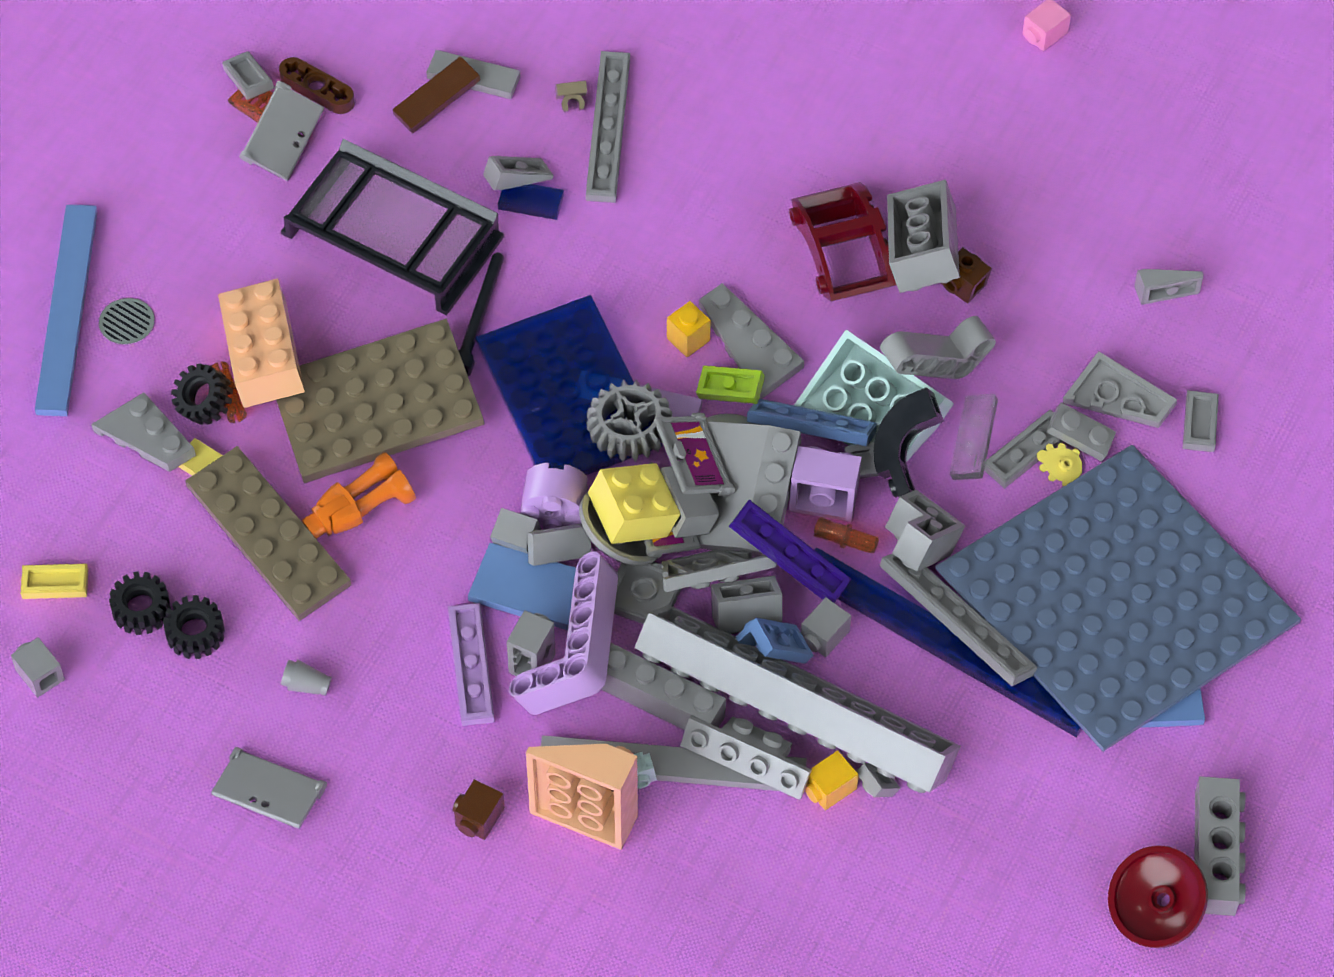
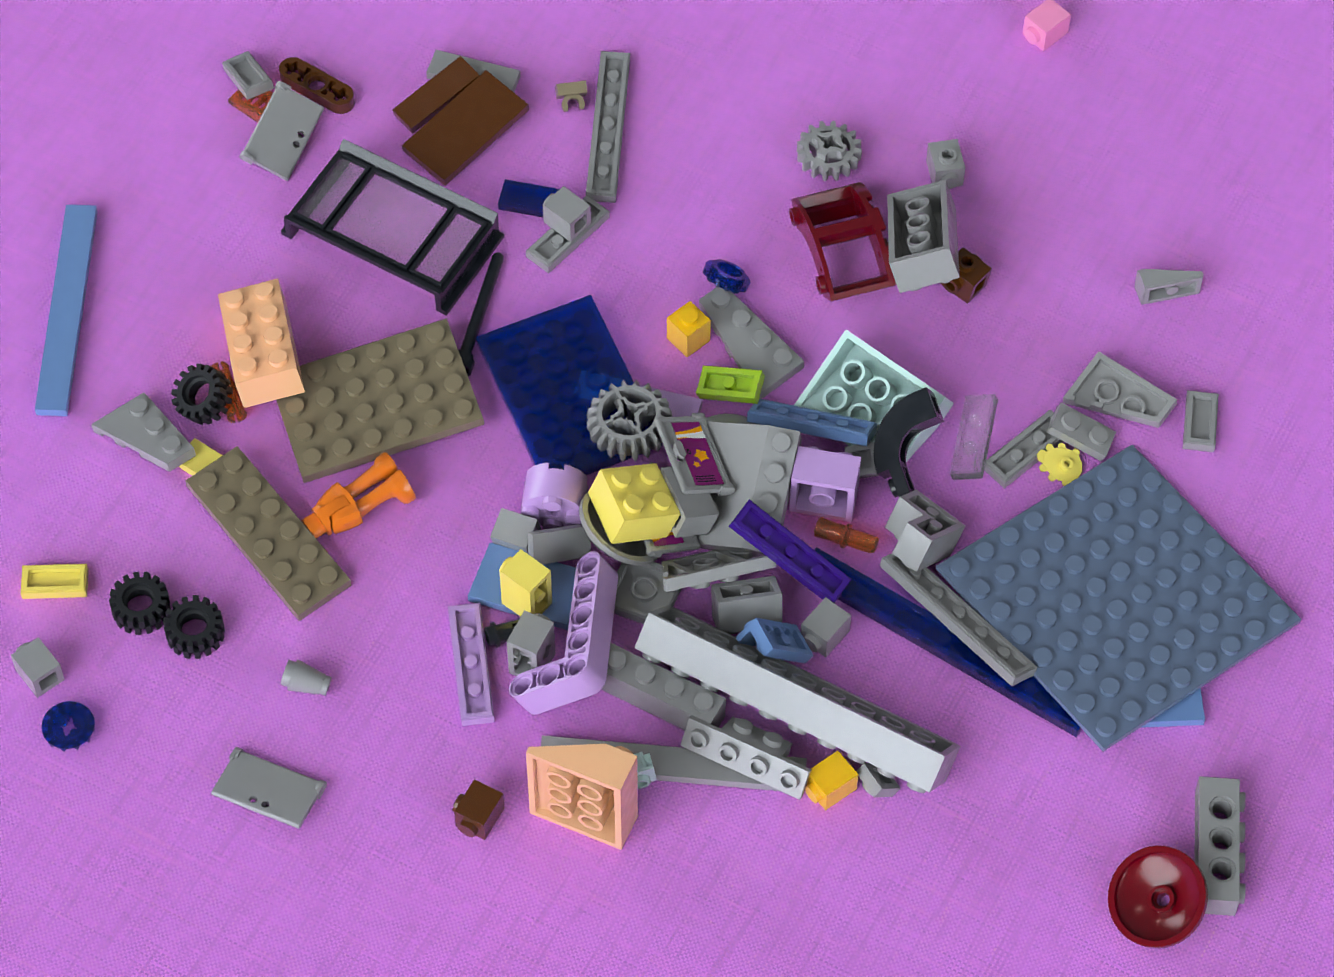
(60, 716): none -> clear blue gear
(126, 321): light grey sticker -> none
(465, 127): none -> reddish brown tile
(499, 633): none -> black pin
(512, 172): light grey slope -> none
(525, 584): none -> light yellow brick
(554, 248): none -> light grey tile
(566, 213): none -> light grey brick
(726, 275): none -> clear blue gear
(829, 150): none -> light grey gear
(939, 355): light grey beam -> none
(946, 162): none -> light grey brick

